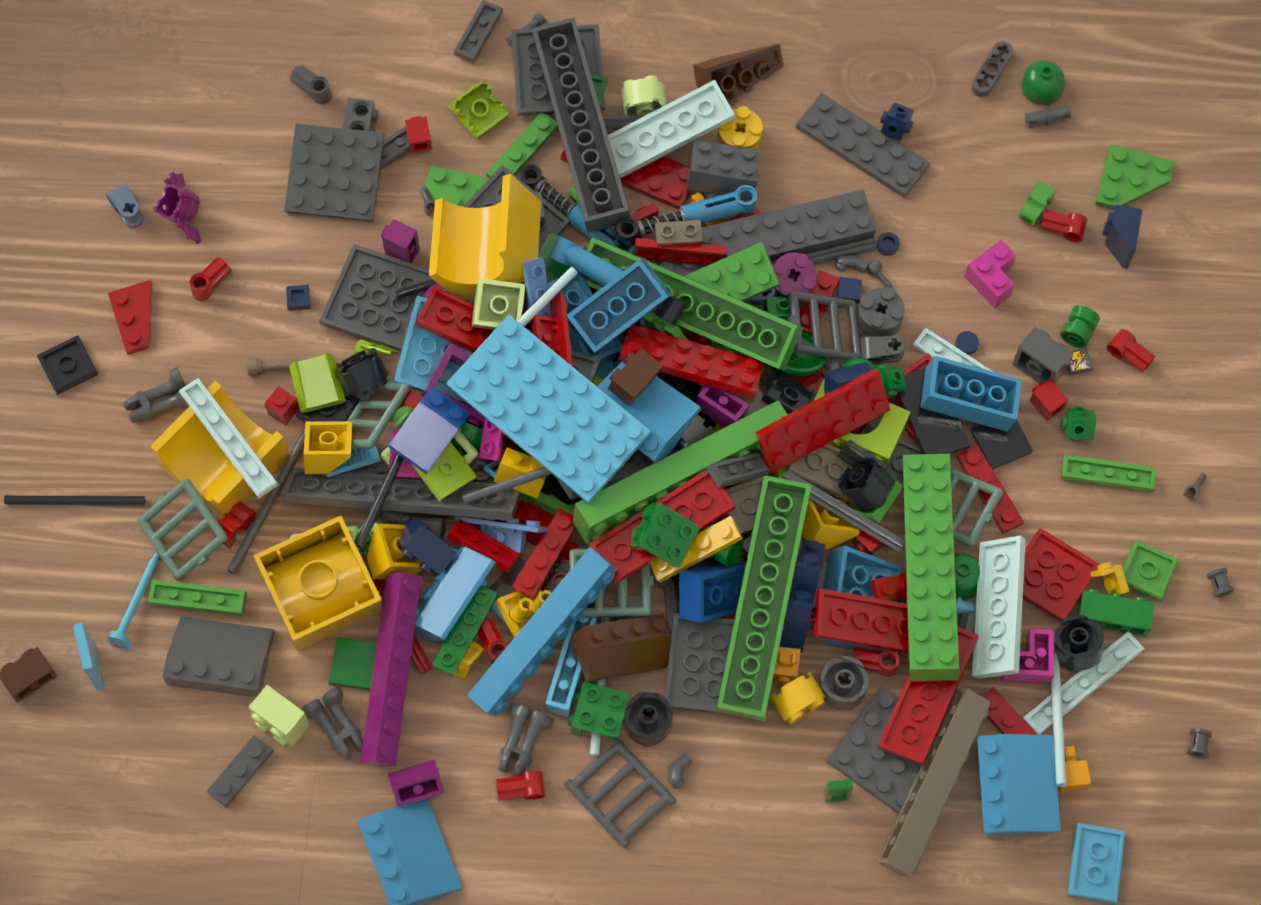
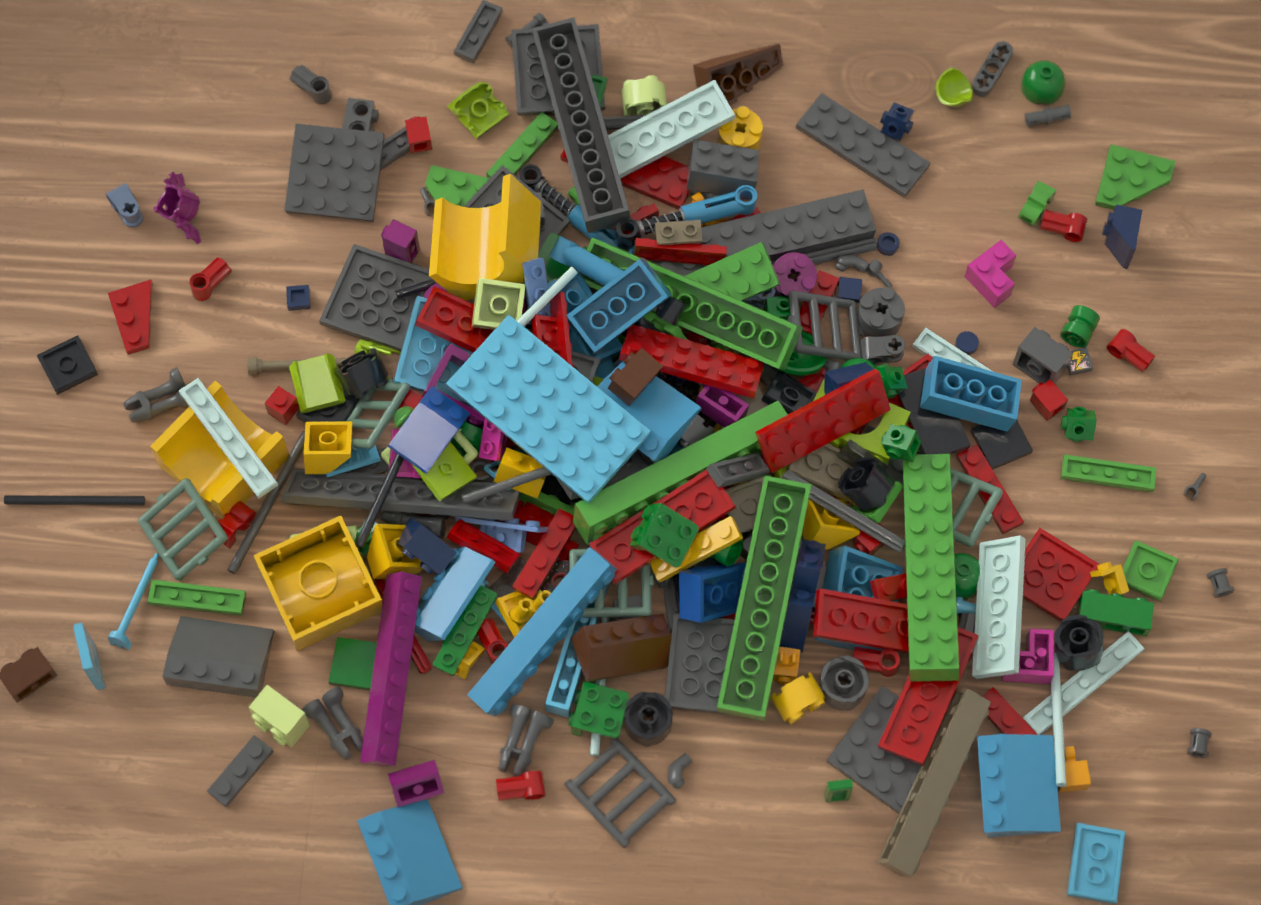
(901, 442): none -> green brick
(953, 88): none -> lime helmet

